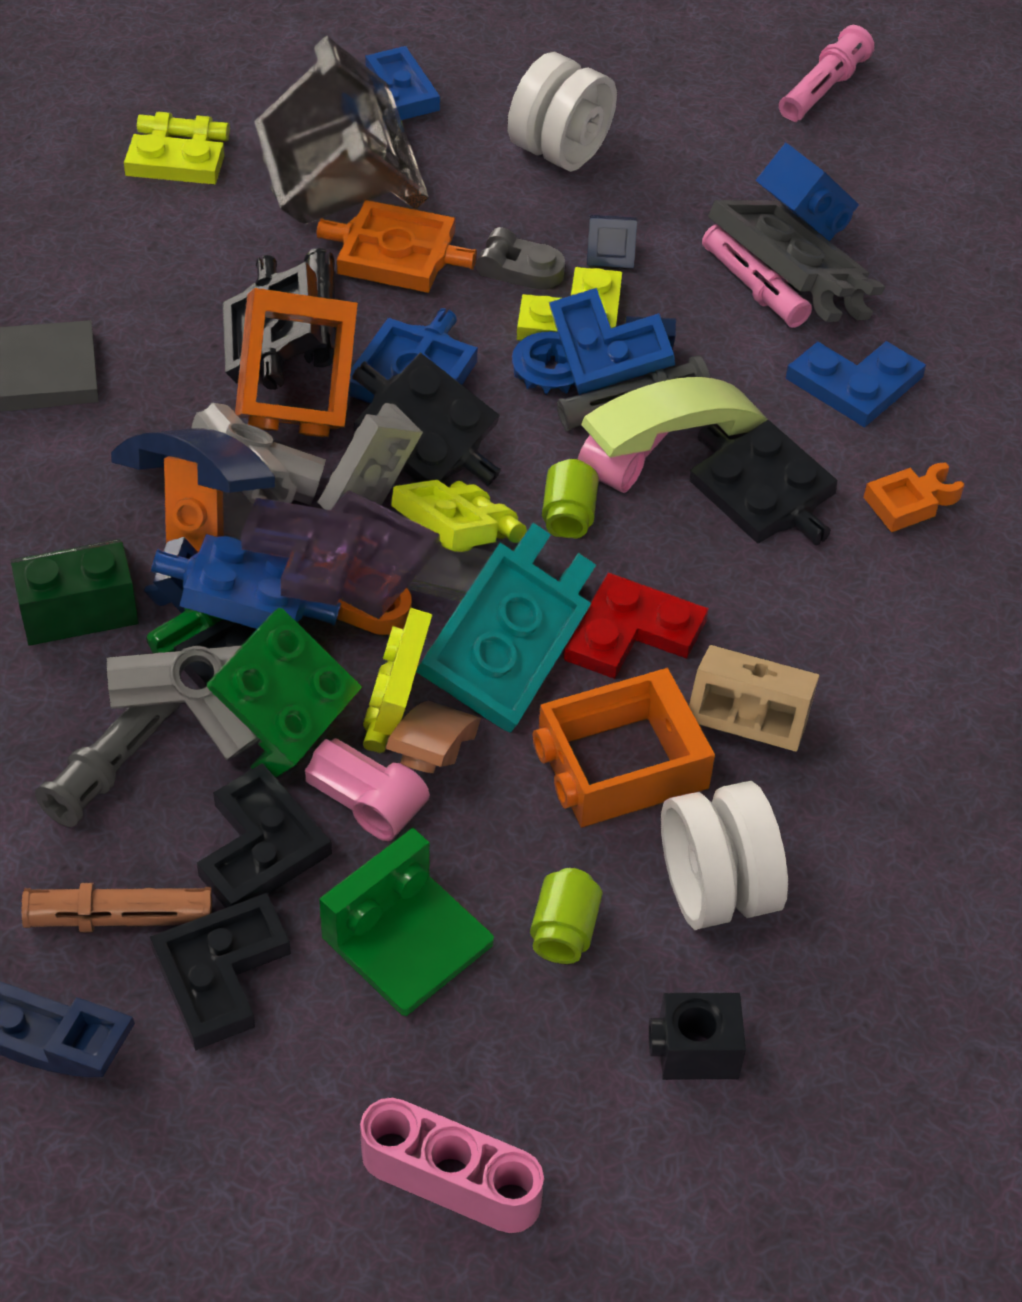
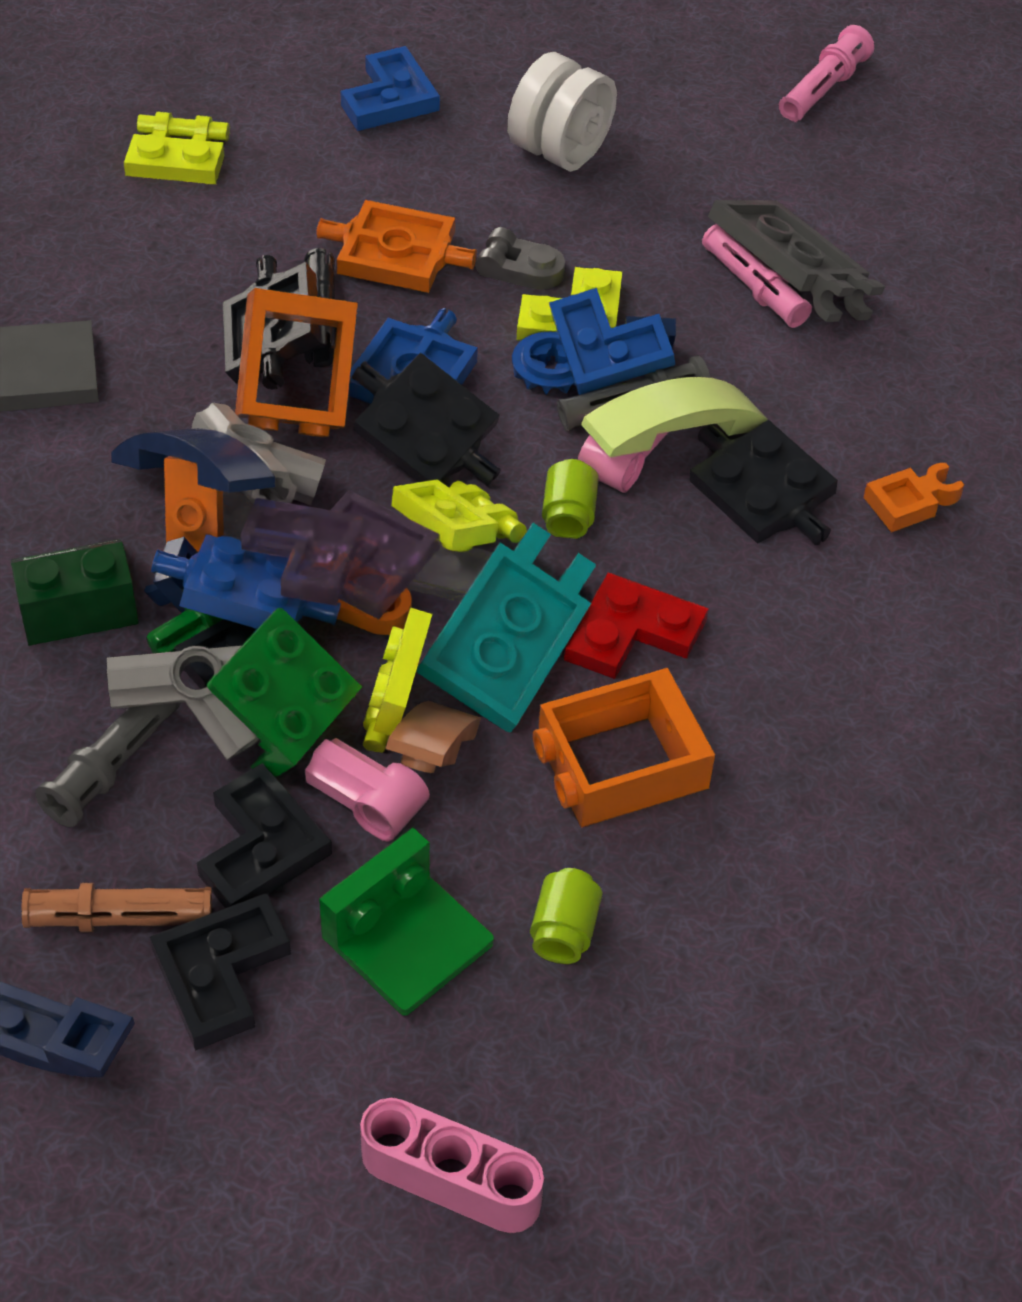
(337, 140): clear smoke windscreen -> none
(373, 457): light grey bracket -> none
(611, 241): dark blue tile -> none
(709, 1014): black brick -> none
(724, 854): white wheel -> none
(753, 697): tan brick -> none
(808, 192): blue brick -> none
(854, 389): blue plate -> none

